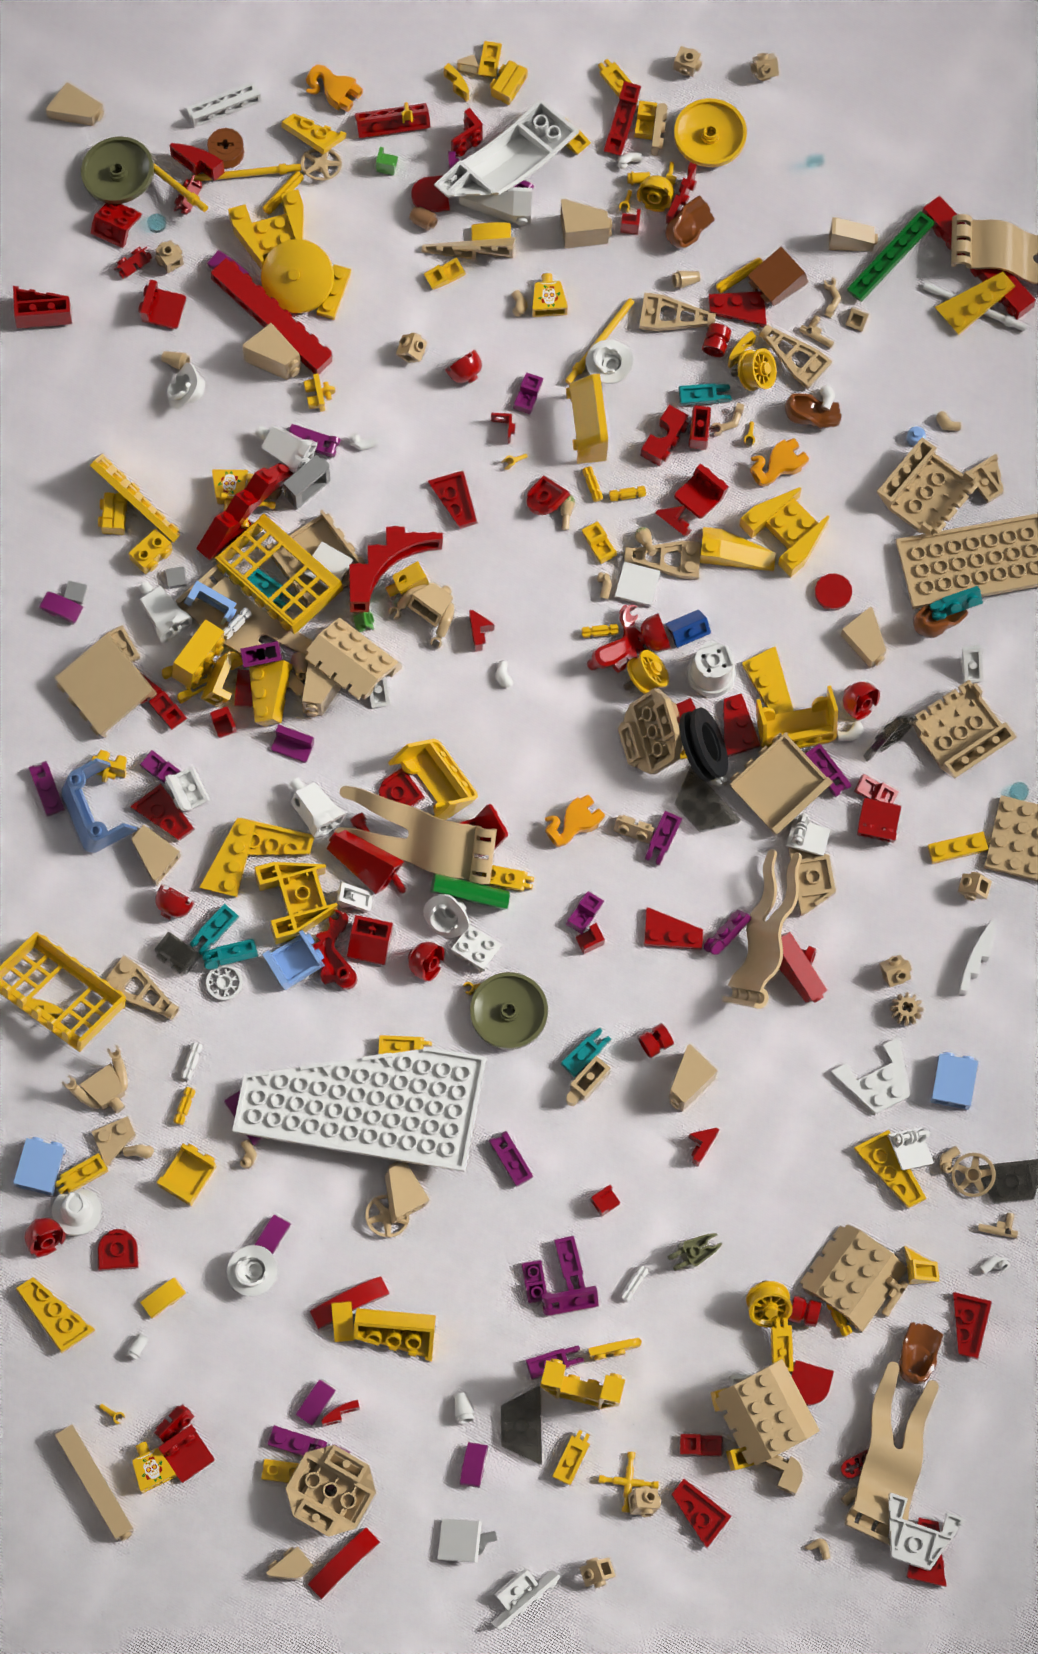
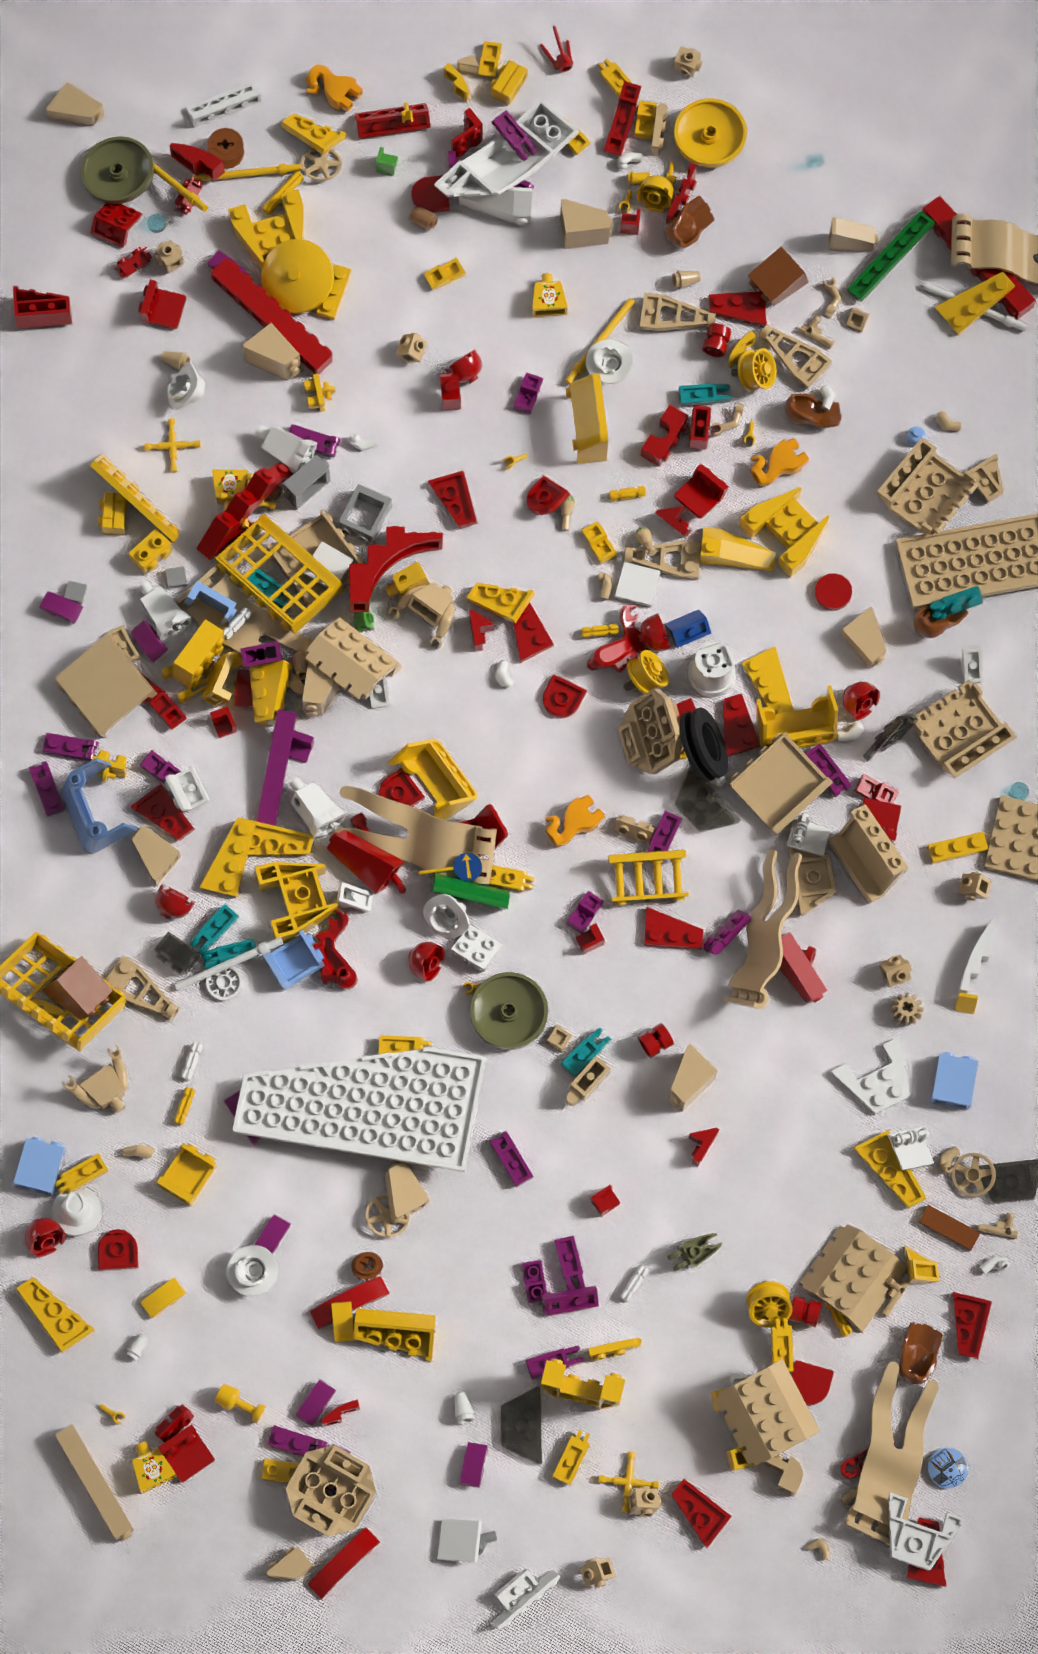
(69, 746): none -> magenta plate
(79, 989): none -> slope
(113, 1138): tan wing -> none
(148, 641): none -> magenta slope
(172, 445): none -> yellow piece
(229, 1397): none -> yellow piece
(249, 1156): tan arm -> none
(263, 948): none -> white bar
(276, 767): none -> magenta tile
(365, 1259): none -> dark orange gear
(370, 940): red slope -> none
(373, 498): none -> light grey window
(450, 391): none -> red slope
(466, 867): none -> blue piece
(468, 249): tan wedge -> none
(491, 230): yellow slope -> none
(500, 601): none -> yellow wing
(507, 419): red bracket -> none
(513, 135): none -> magenta hinge
(521, 303): tan arm -> none
(531, 635): none -> red wing
(559, 1038): none -> tan tile
(562, 697): none -> red tile
(563, 62): none -> red plant
(592, 484): yellow axle -> none
(656, 859): none -> yellow fence
(701, 1445): red slope -> none
(738, 275): yellow axle -> none
(765, 66): tan brick -> none
(868, 854): none -> tan panel
(947, 1468): none -> light blue dish
(949, 1227): none -> dark orange tile
(966, 1003): none -> yellow slope

